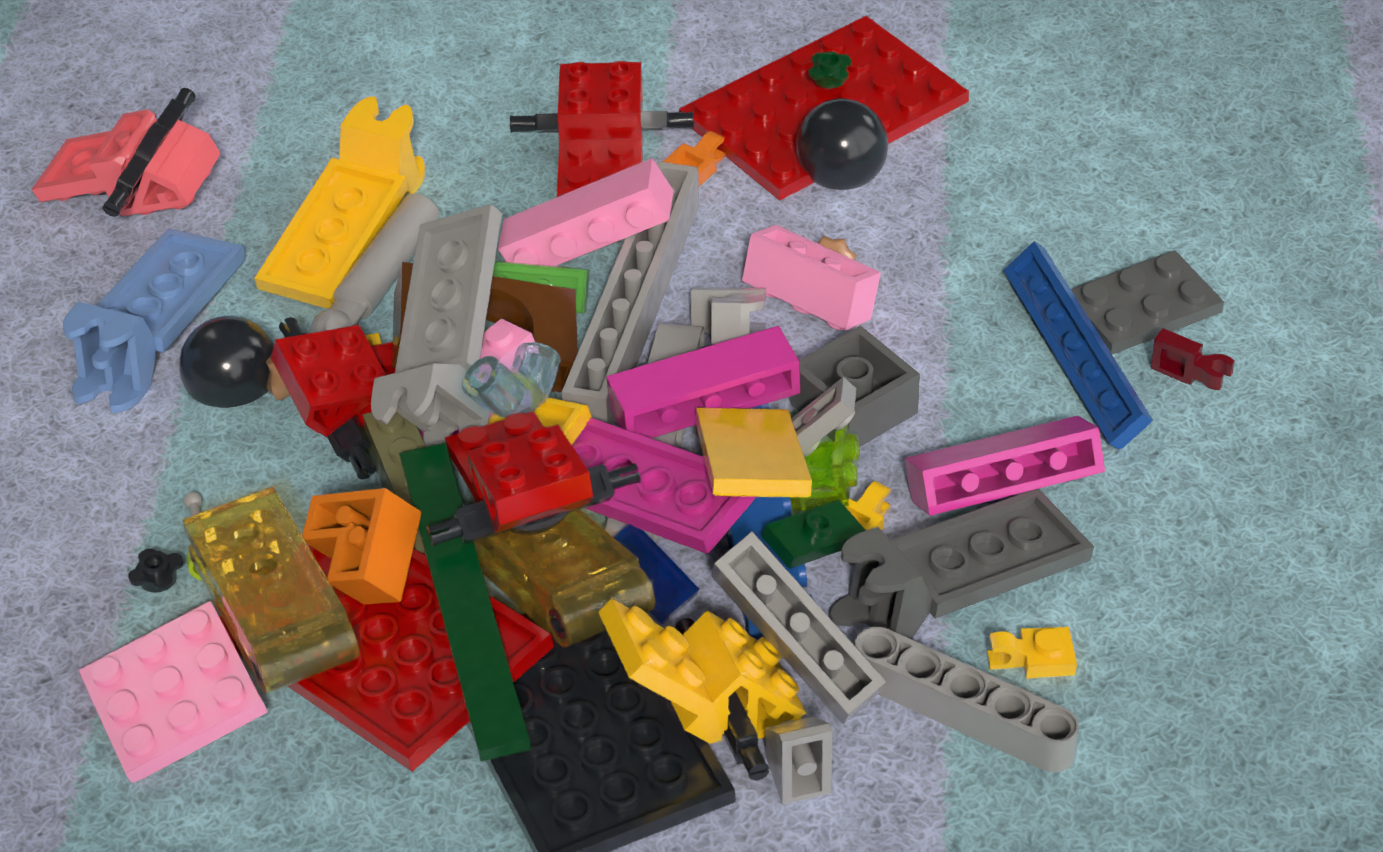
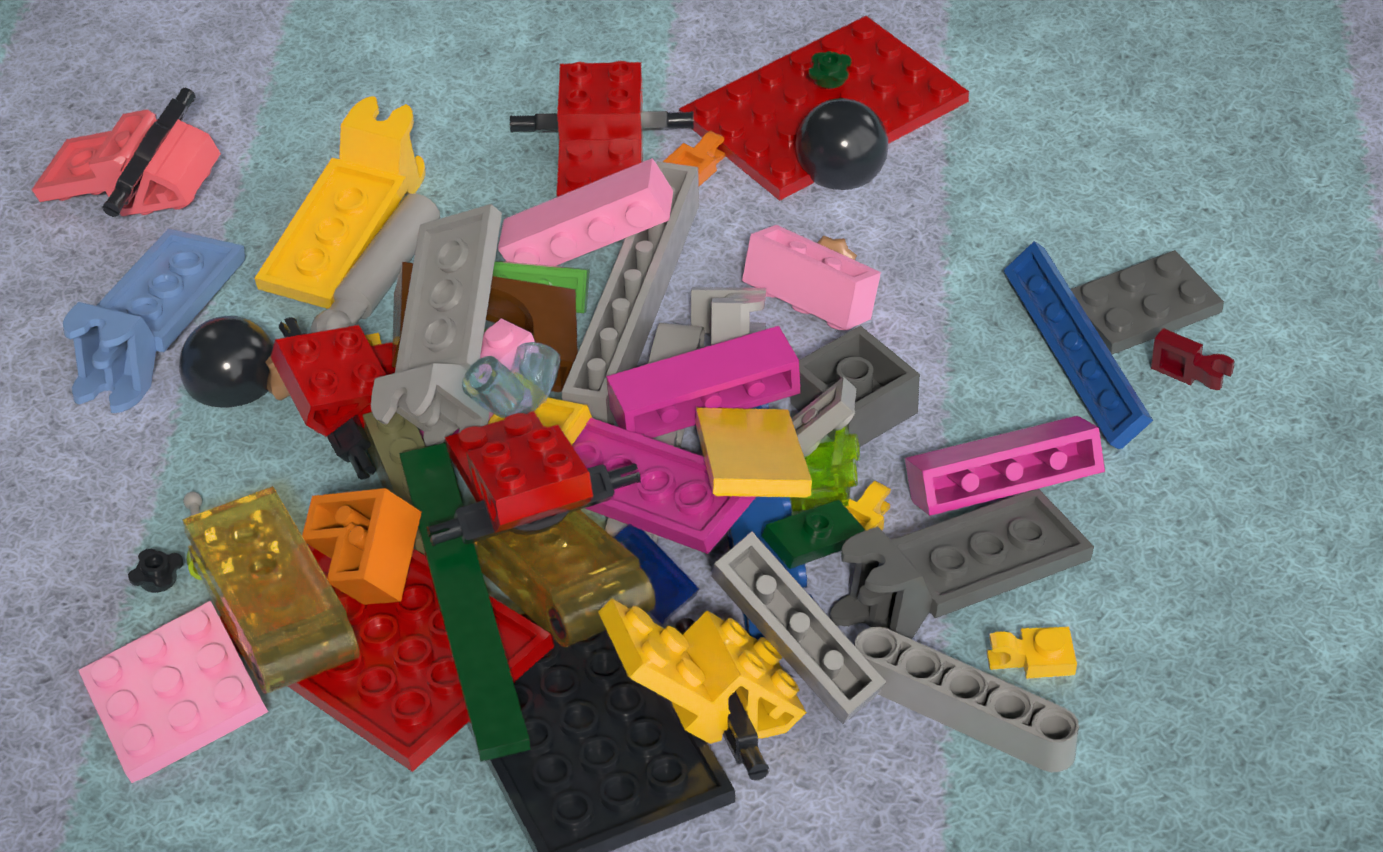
(800, 758): light grey slope -> none

